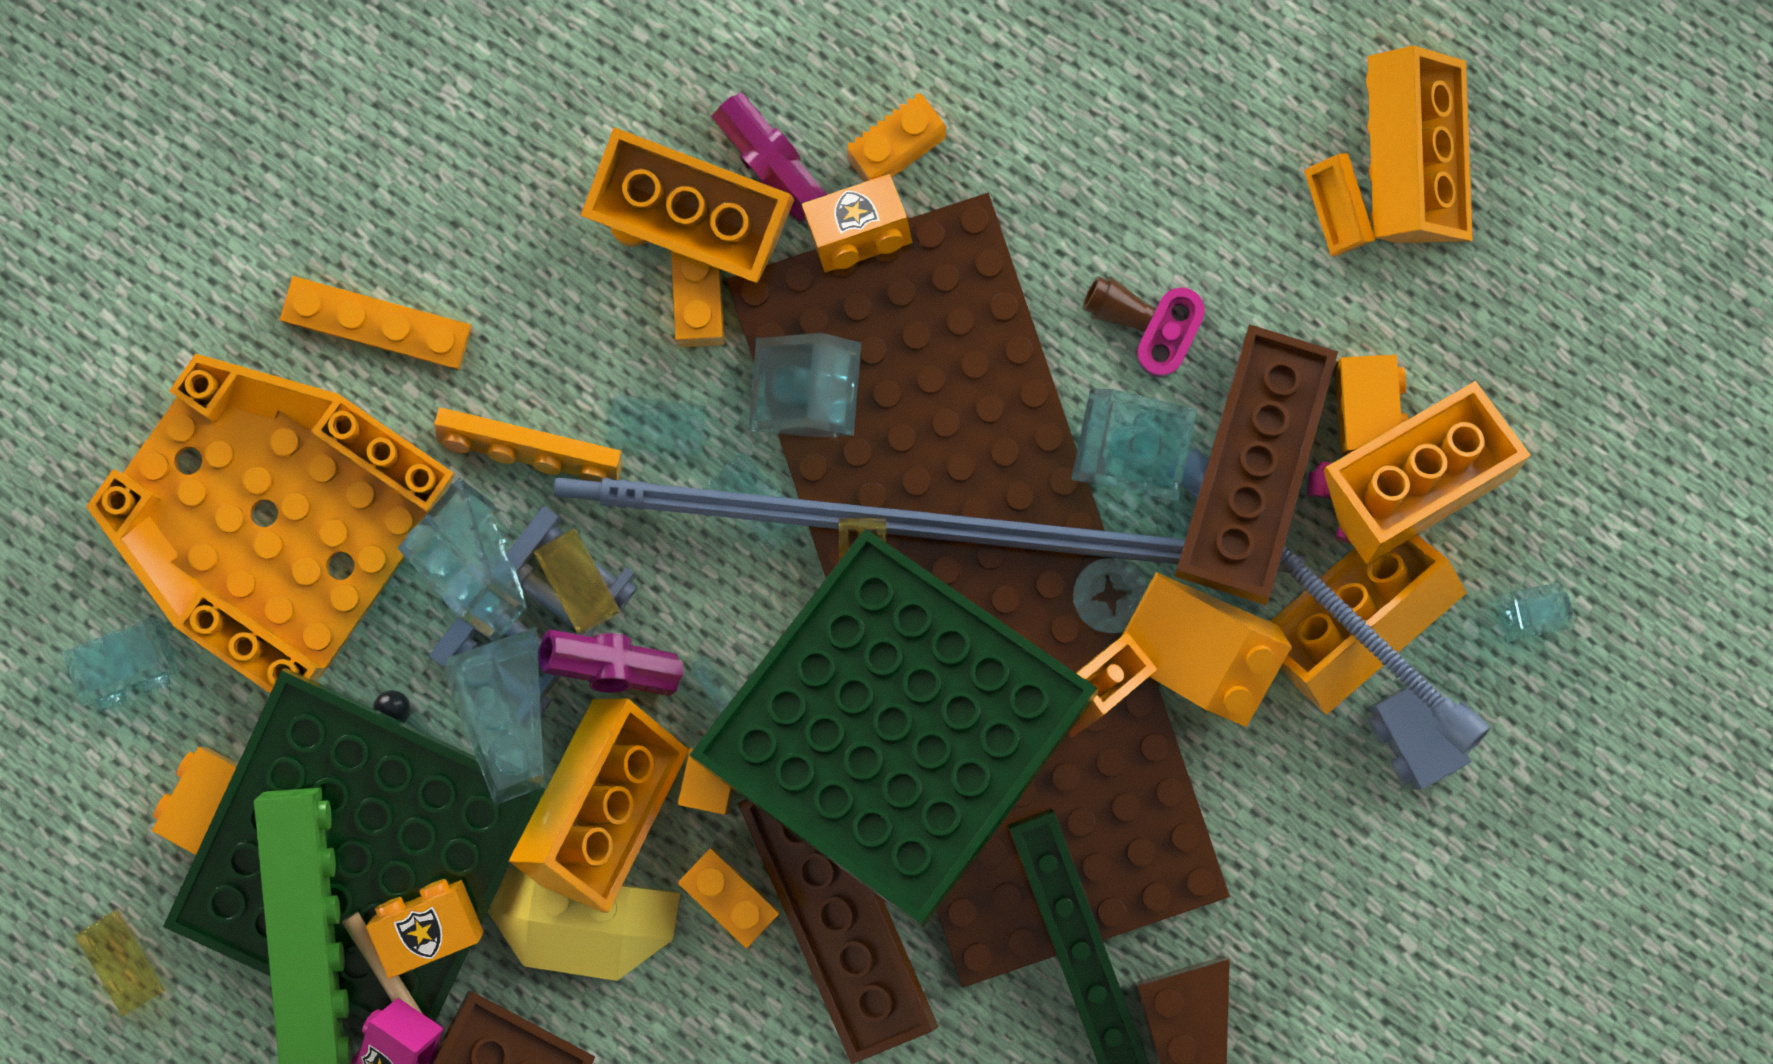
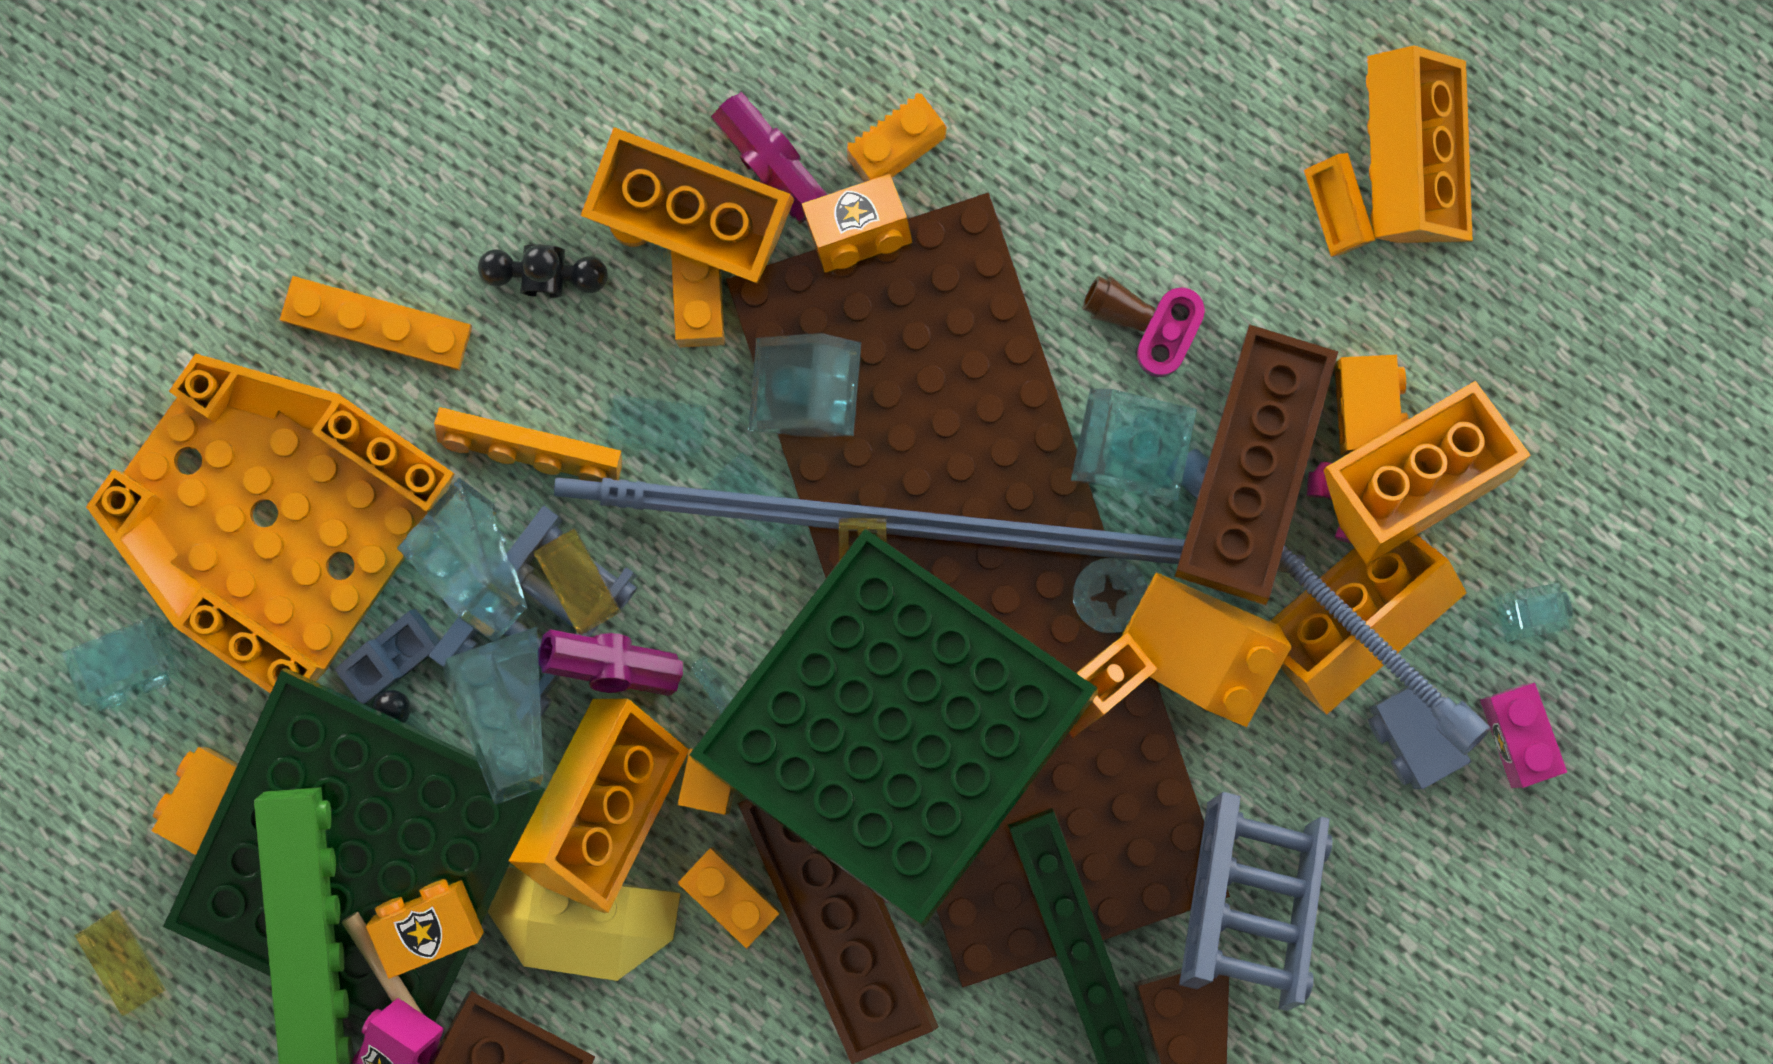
(388, 657): none -> sand blue slope
(542, 270): none -> black piece
(1211, 914): none -> sand blue fence
(1523, 735): none -> dark pink brick

